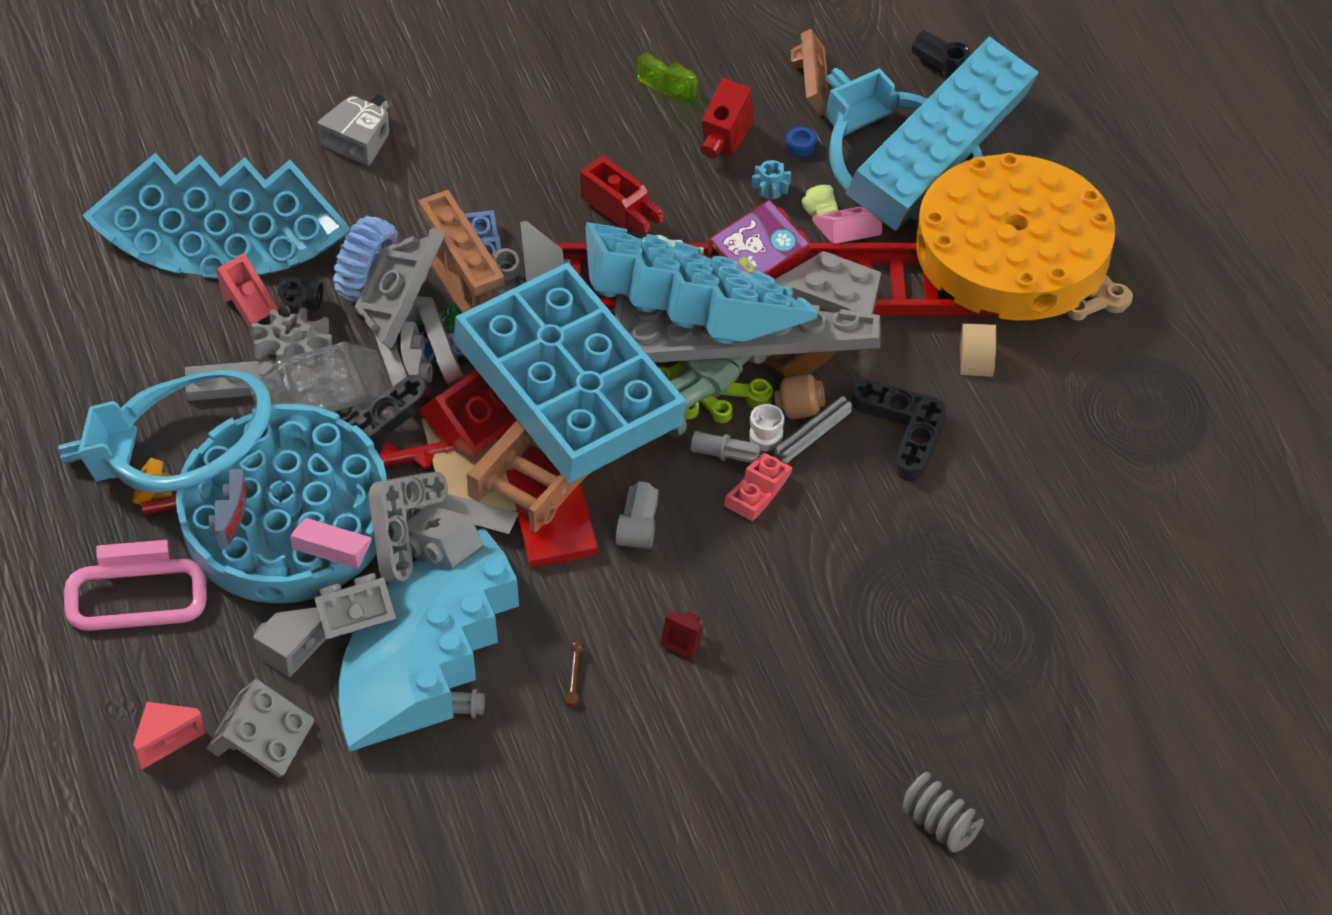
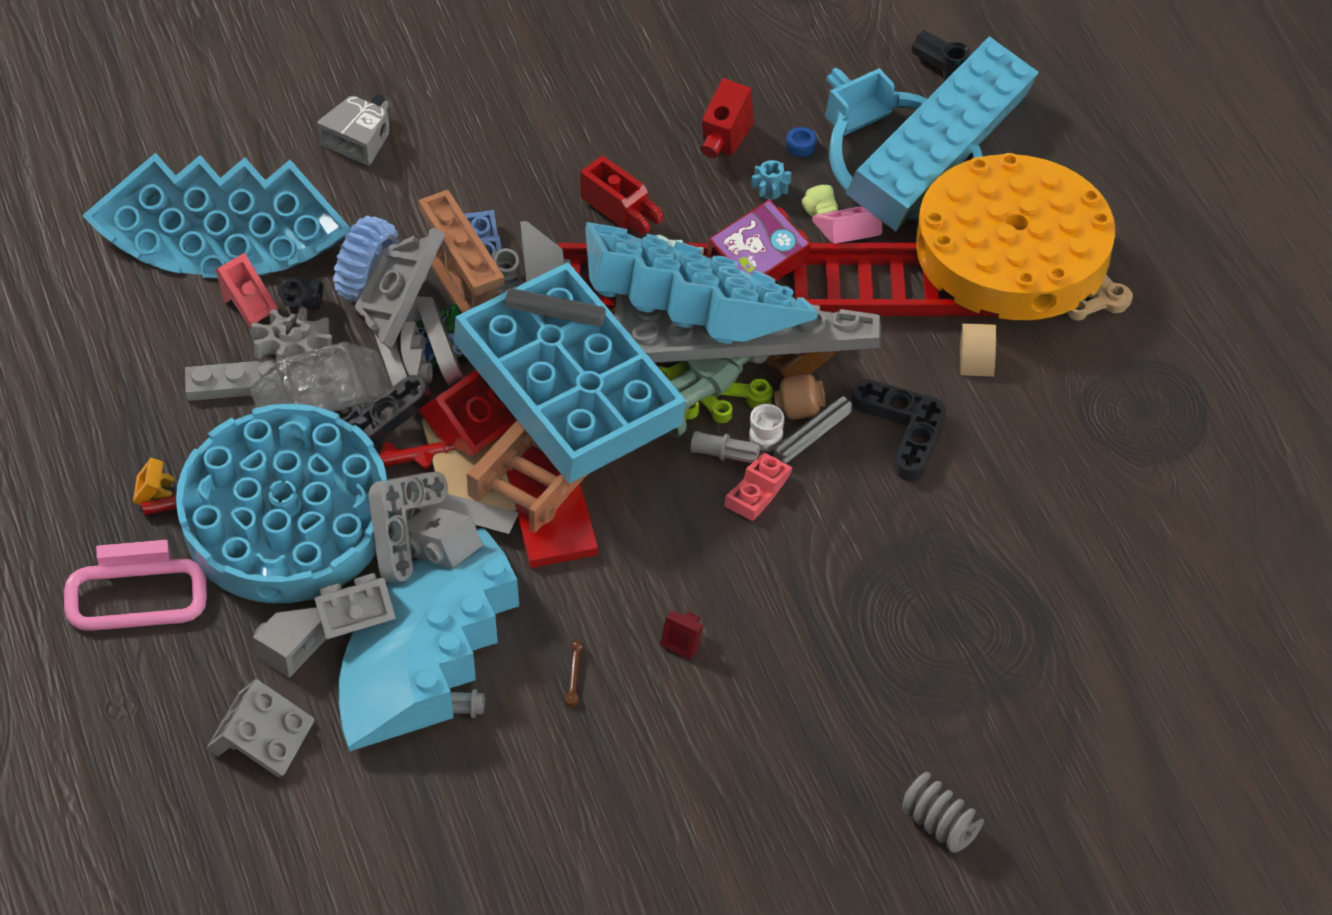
(111, 436): medium azure brick -> none
(165, 730): coral slope -> none
(230, 510): sand blue slope -> none
(330, 542): bright pink slope -> none
(555, 307): none -> dark grey axle
(638, 523): light grey piece -> none
(671, 81): clear neon green slope -> none
(812, 57): nougat hinge -> none
(834, 283): light grey wing -> none

